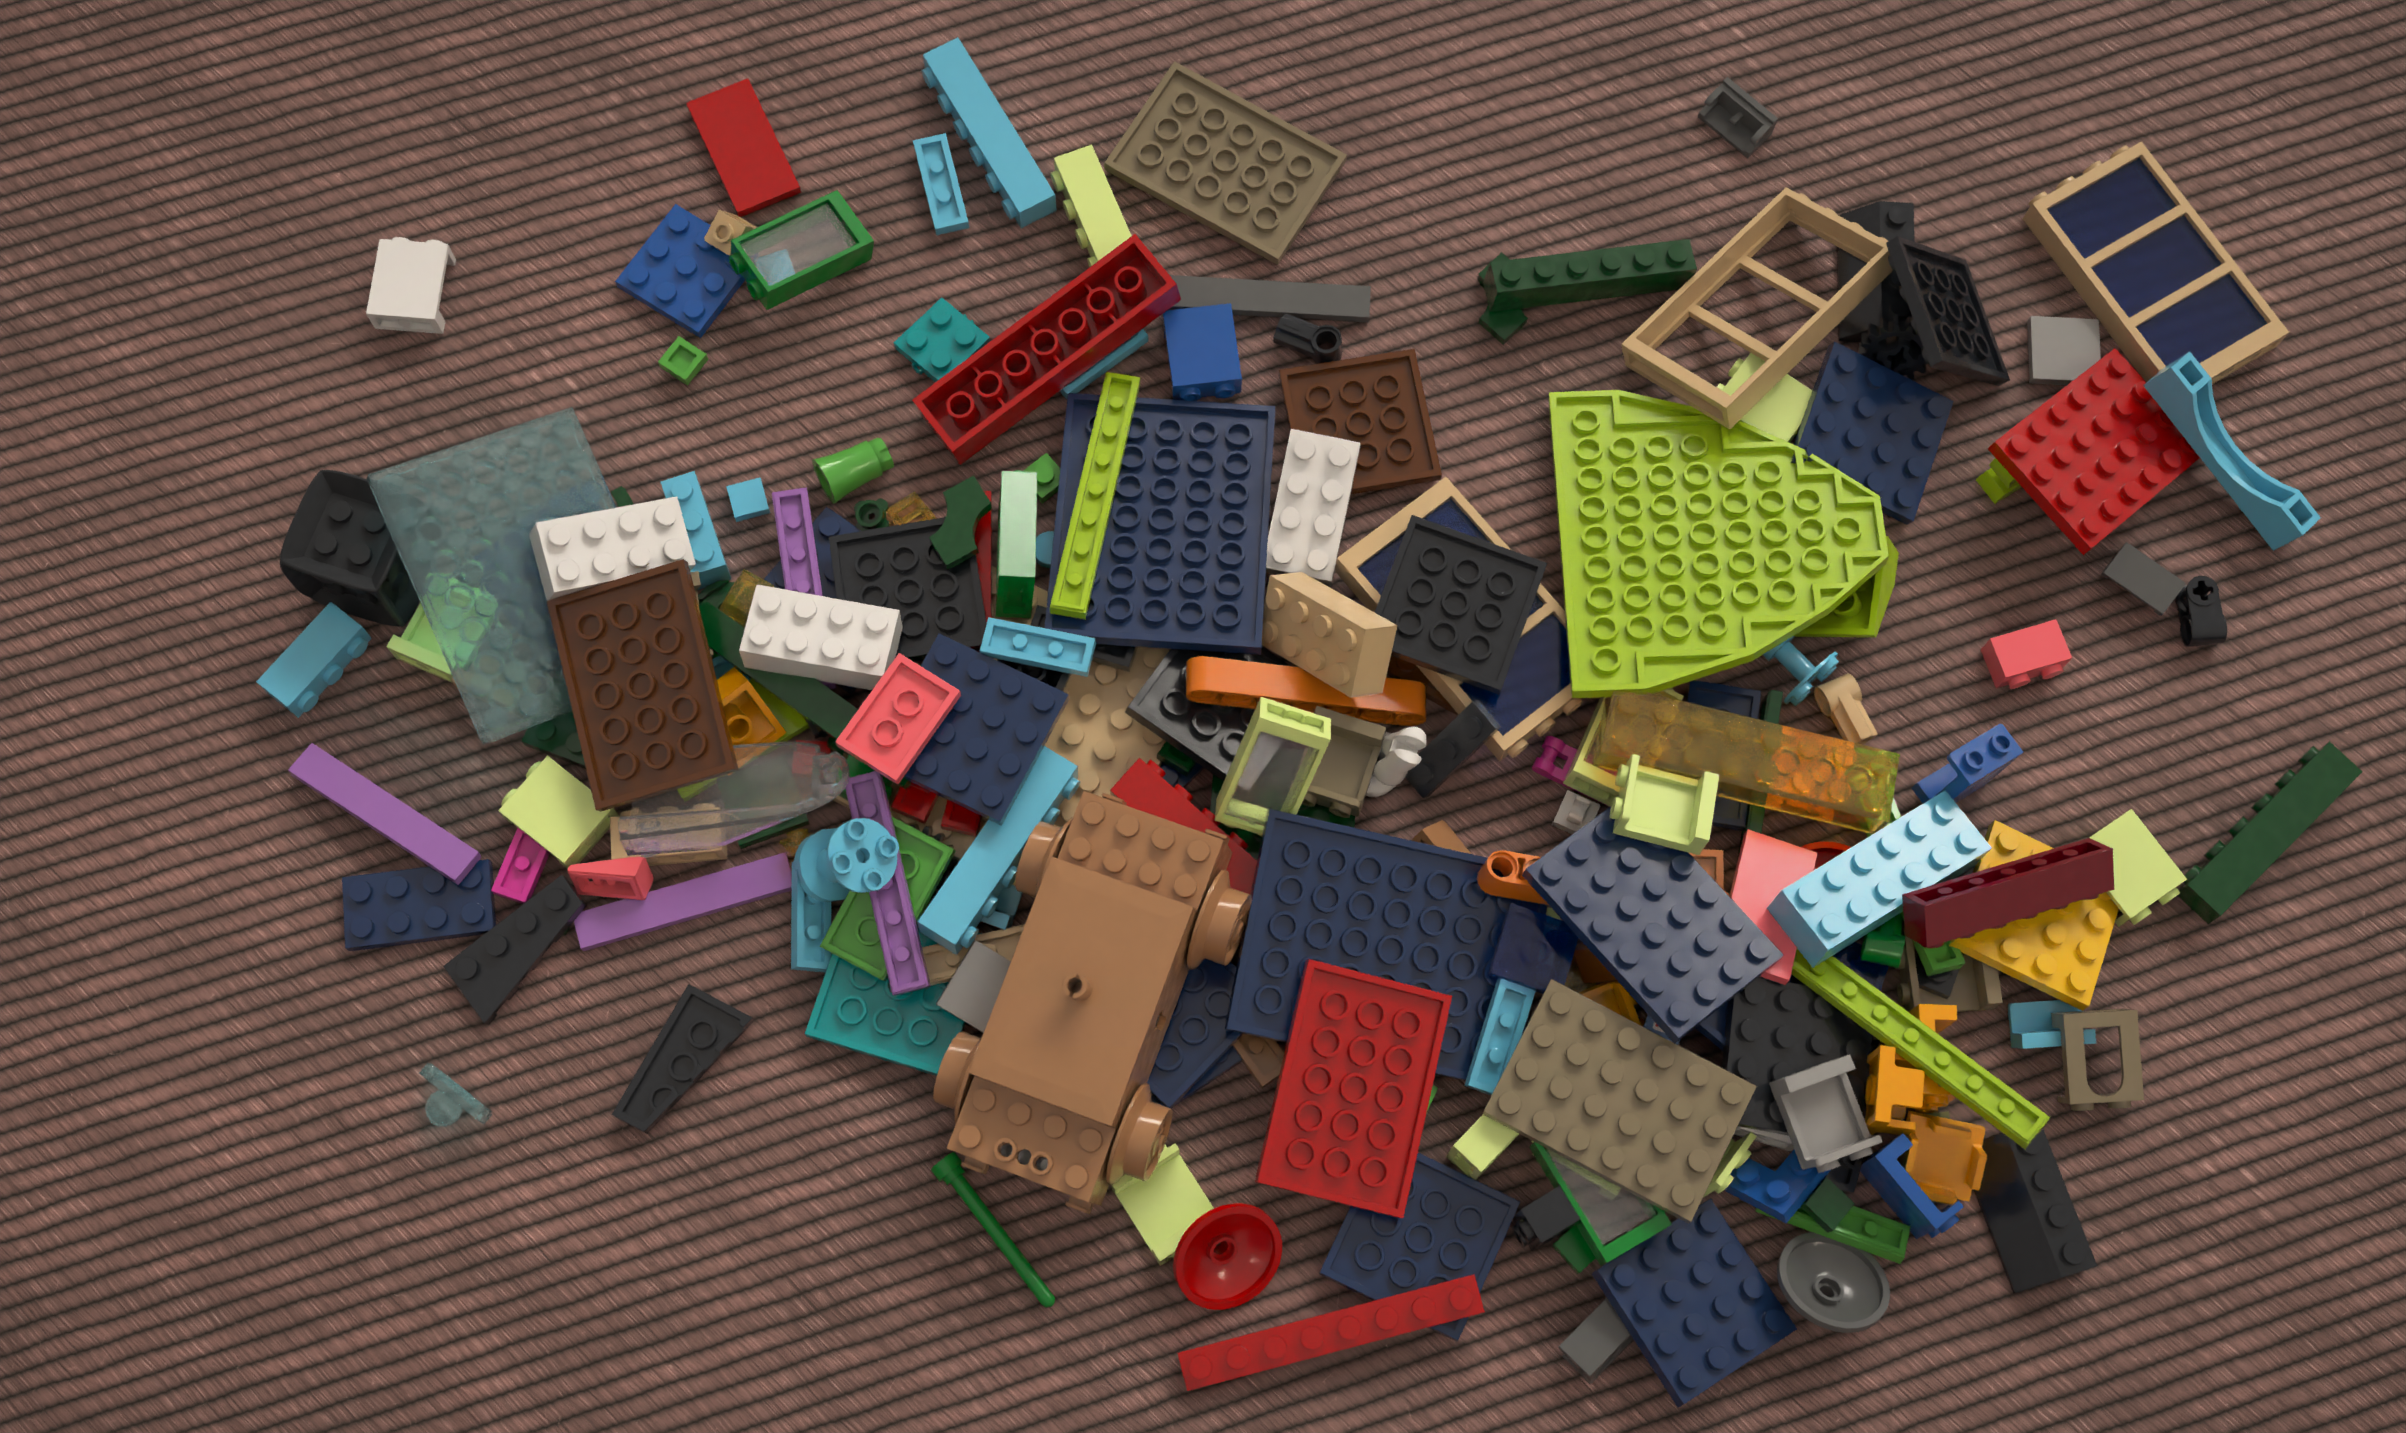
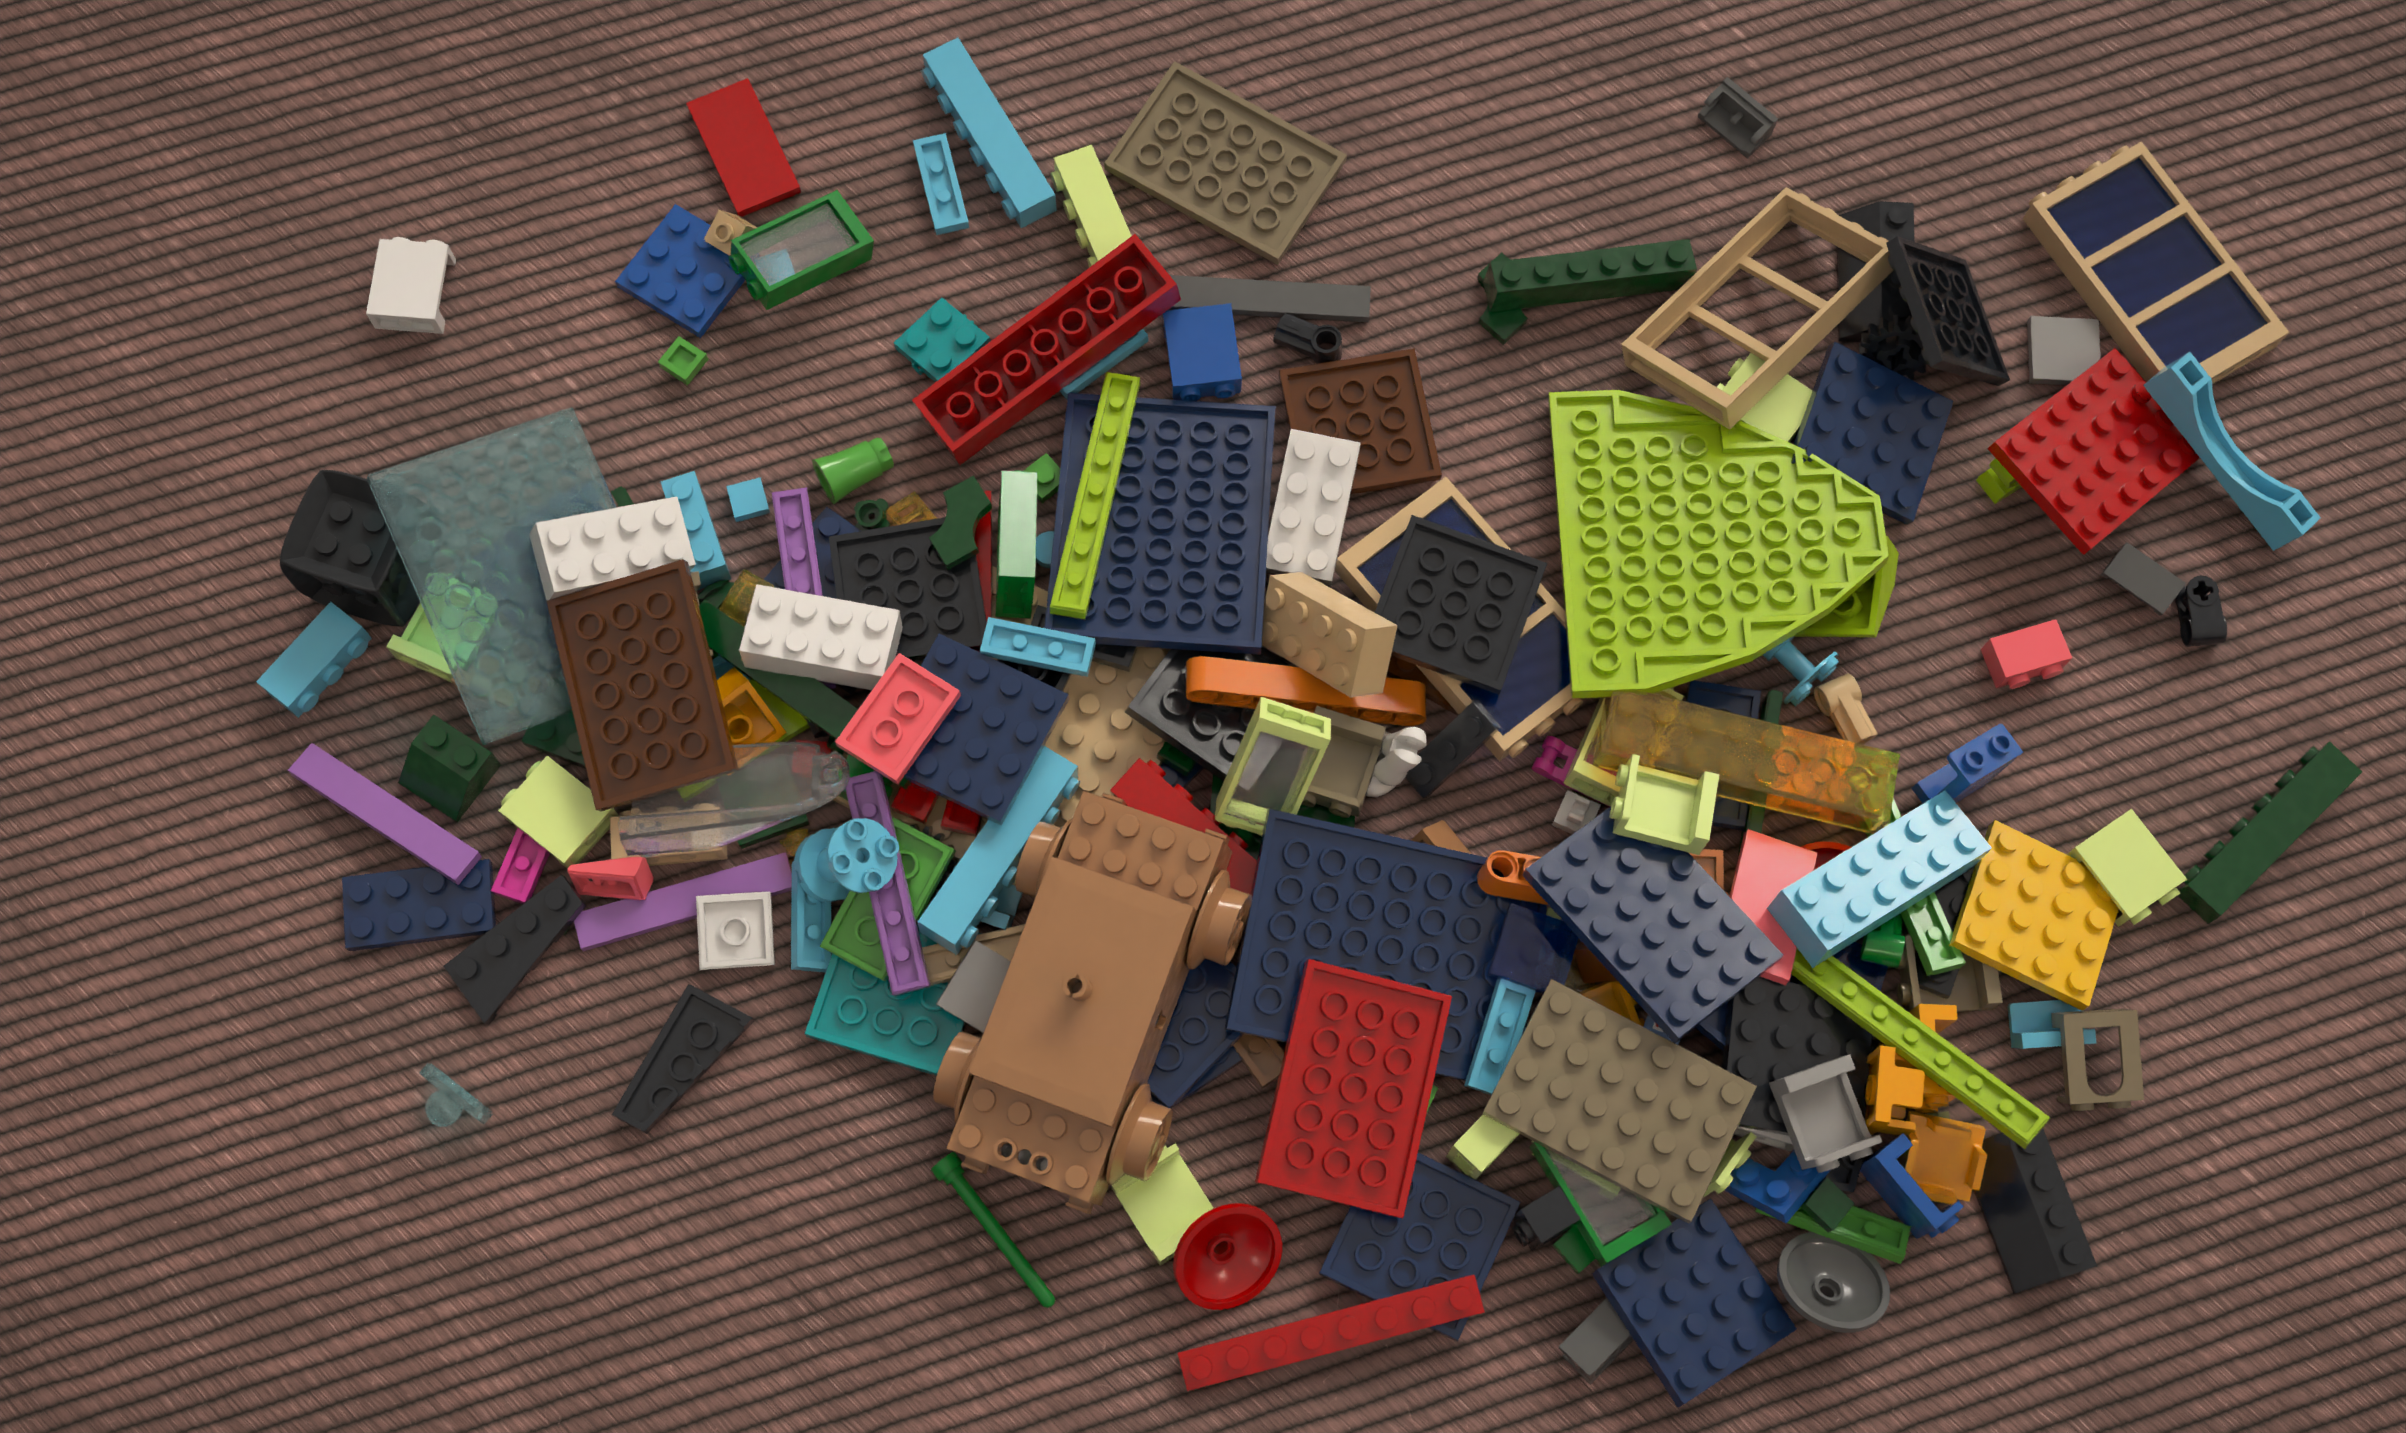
(447, 768): none -> dark green slope
(735, 930): none -> white tile
(2008, 892): dark red brick -> none

